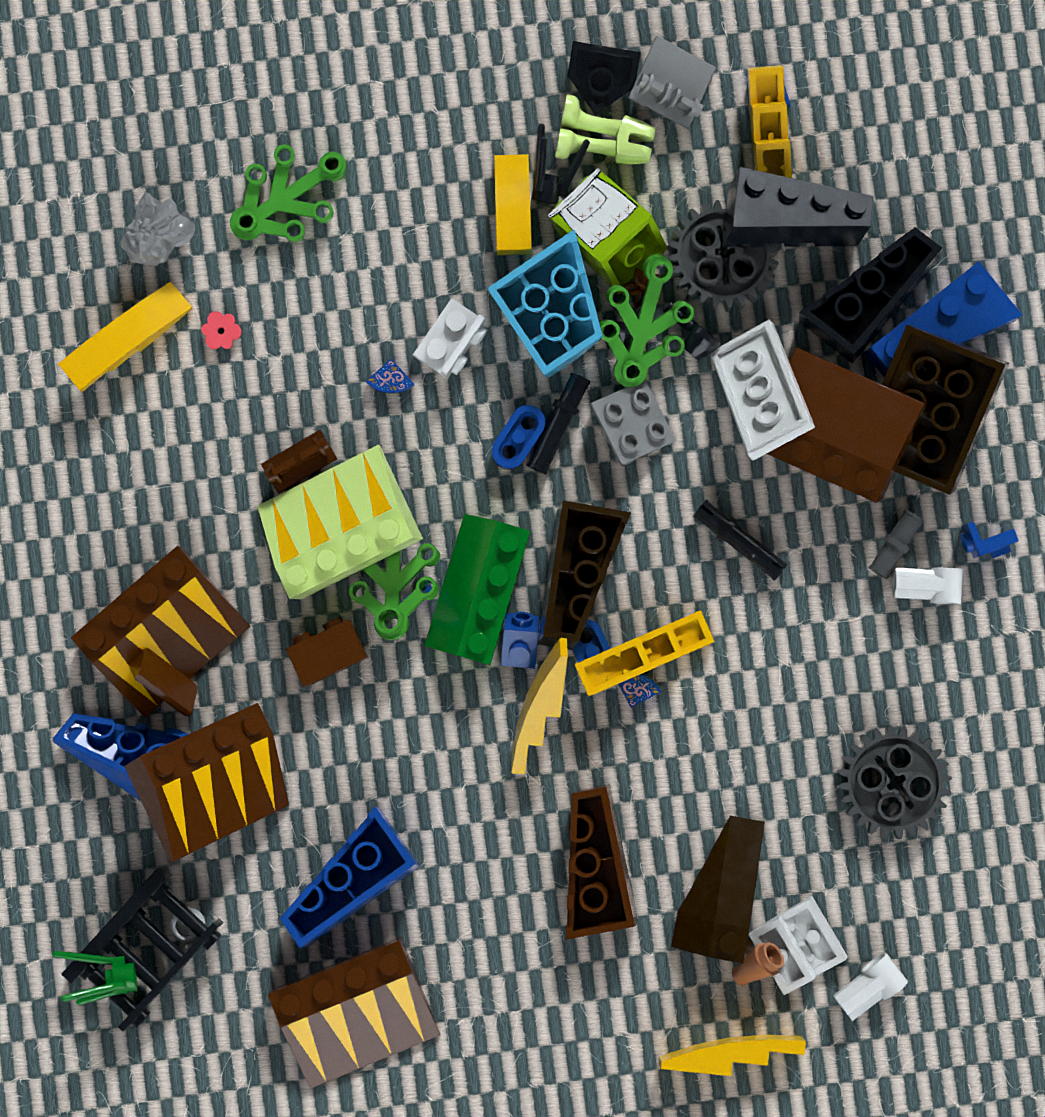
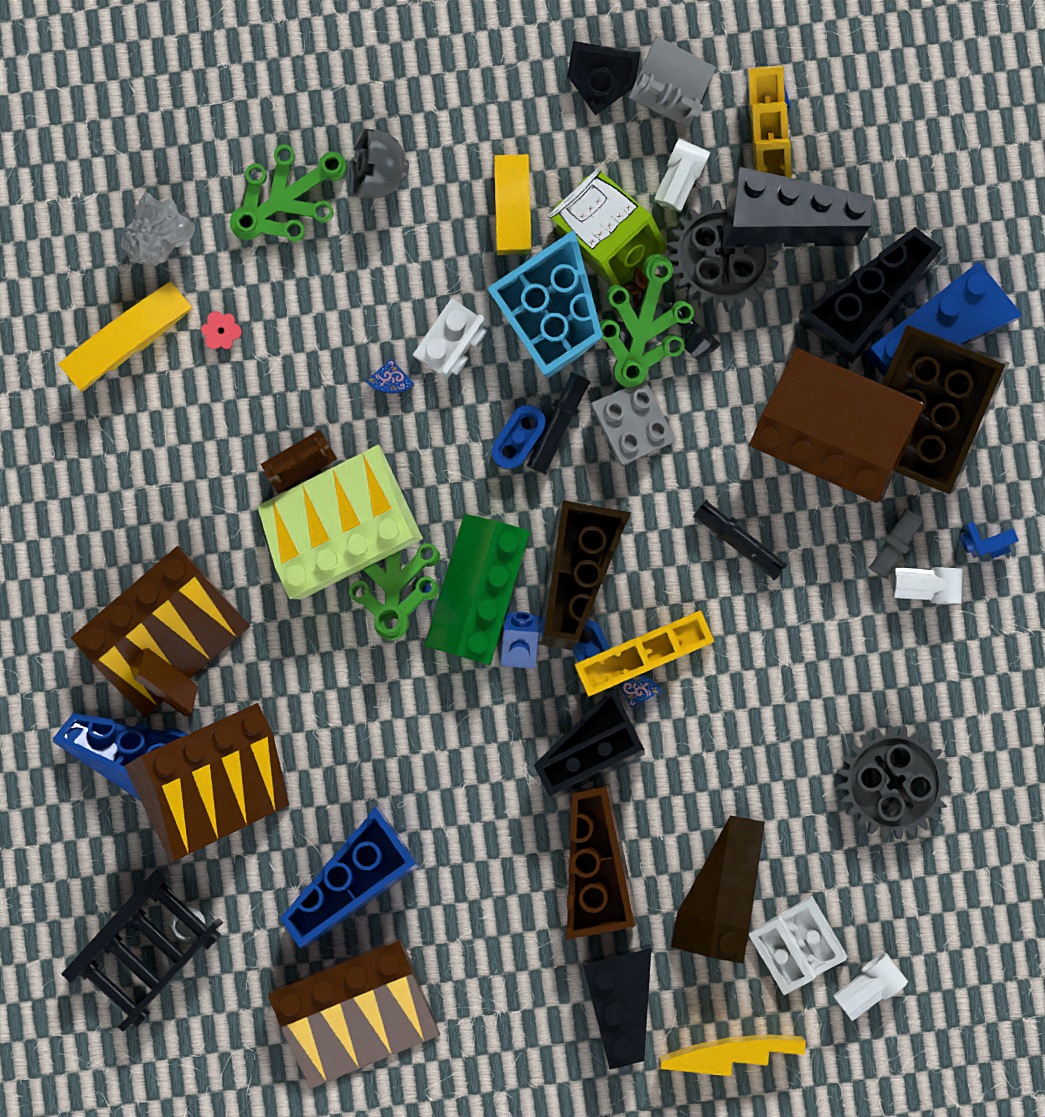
(119, 979): green plant -> none
(326, 652): reddish brown brick -> none
(378, 165): none -> dark grey cylinder
(541, 701): yellow slope -> none
(547, 186): black plant -> none
(591, 749): none -> black wedge
(620, 1002): none -> black wedge
(623, 130): yellowish green piece -> none
(684, 168): none -> white piece
(760, 963): nougat cone -> none
(761, 390): white piece -> none

